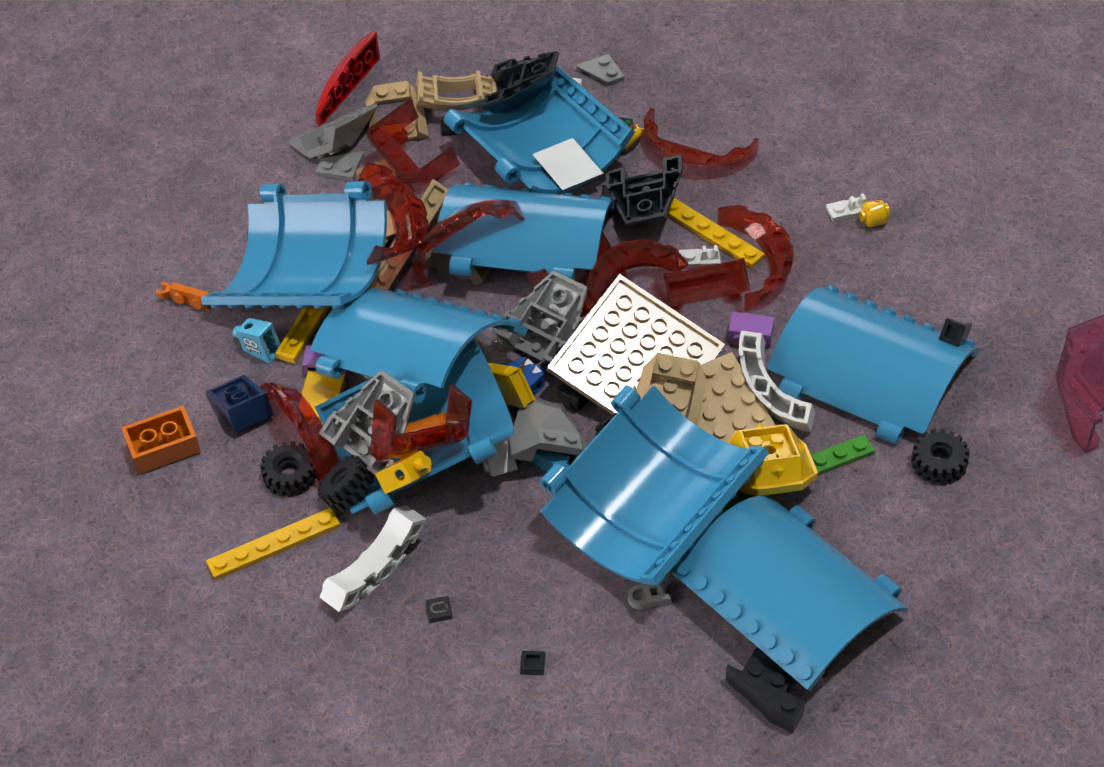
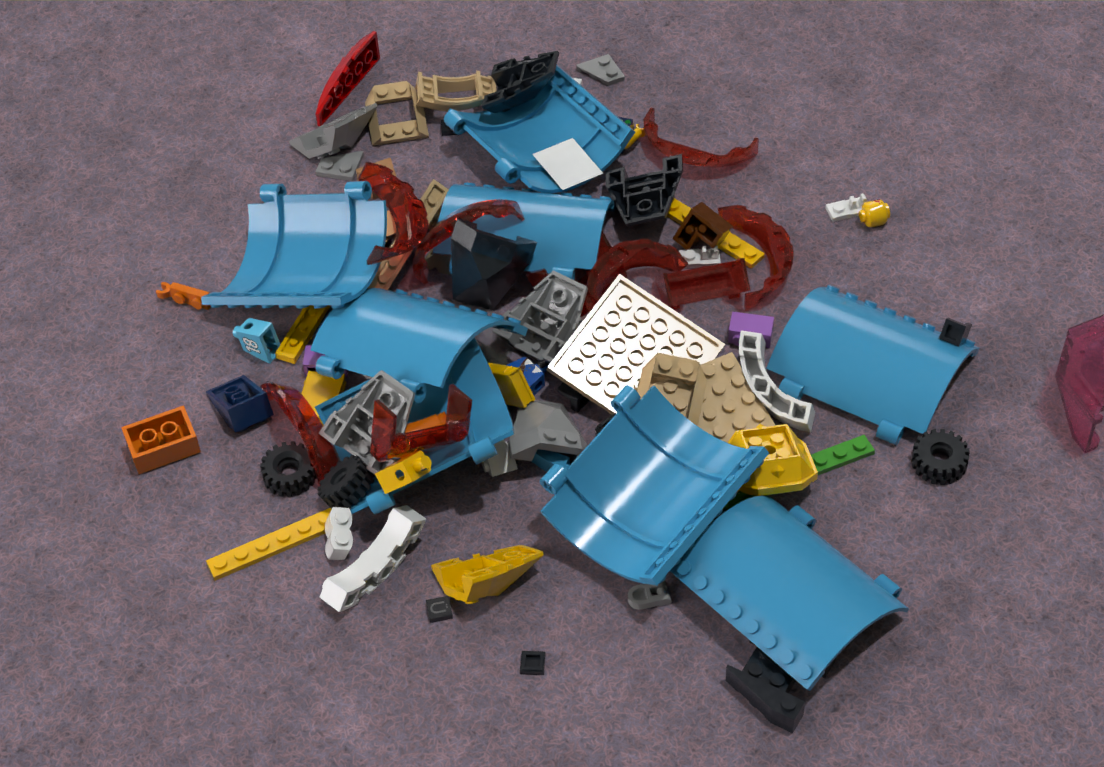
(338, 533): none -> white brick
(389, 136): clear red windscreen -> none
(484, 574): none -> yellow wedge
(485, 264): none -> black wedge
(704, 225): none -> reddish brown brick

